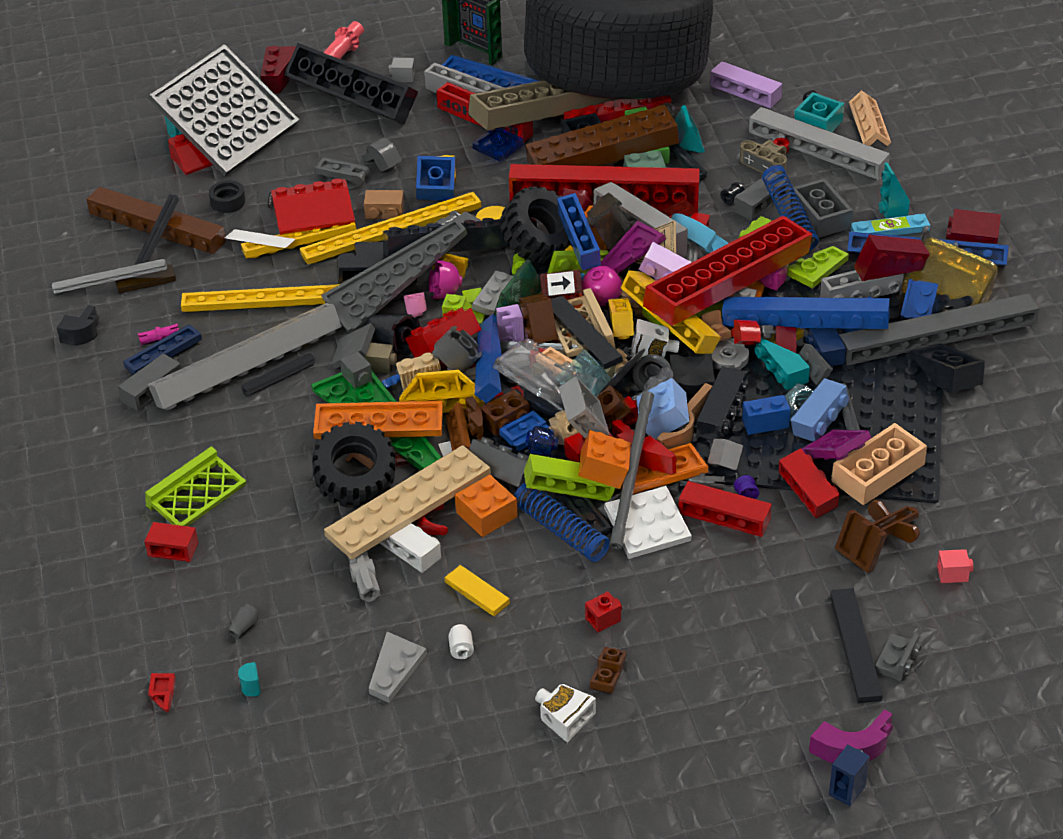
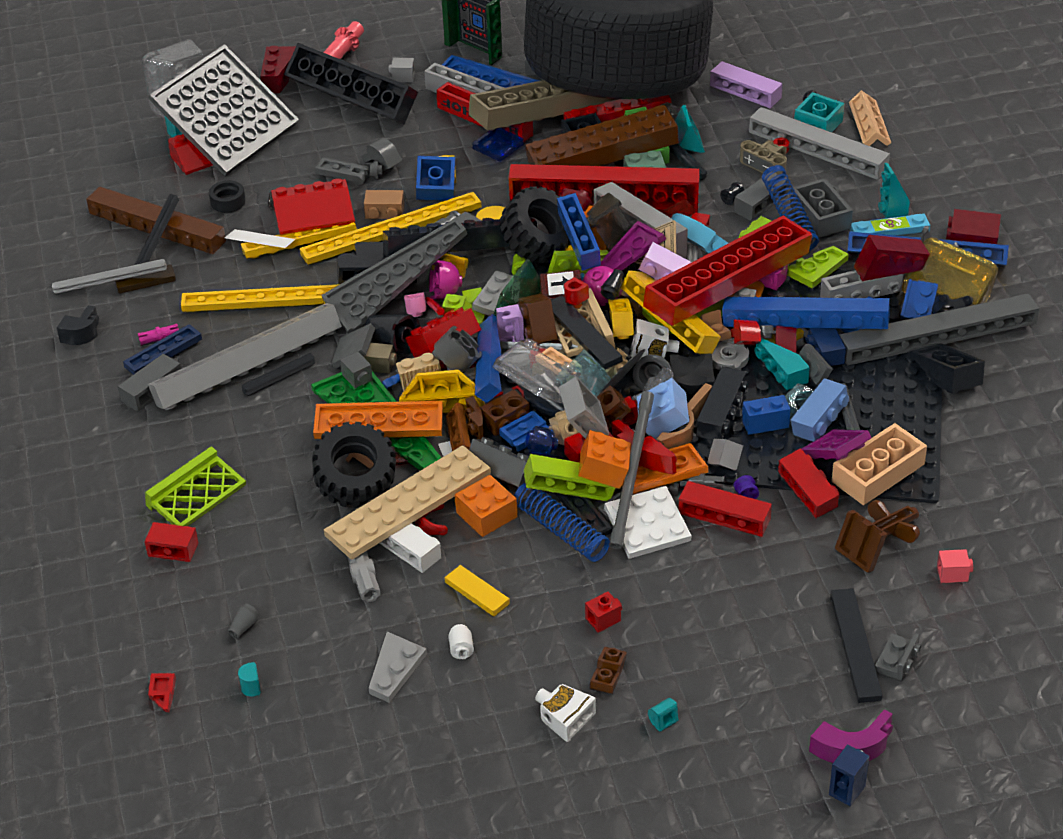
(167, 64): none -> clear windscreen
(376, 170): none -> dark grey plate
(434, 306): none -> red bar
(576, 291): none -> red plate
(612, 286): none -> black cone
(663, 714): none -> teal brick

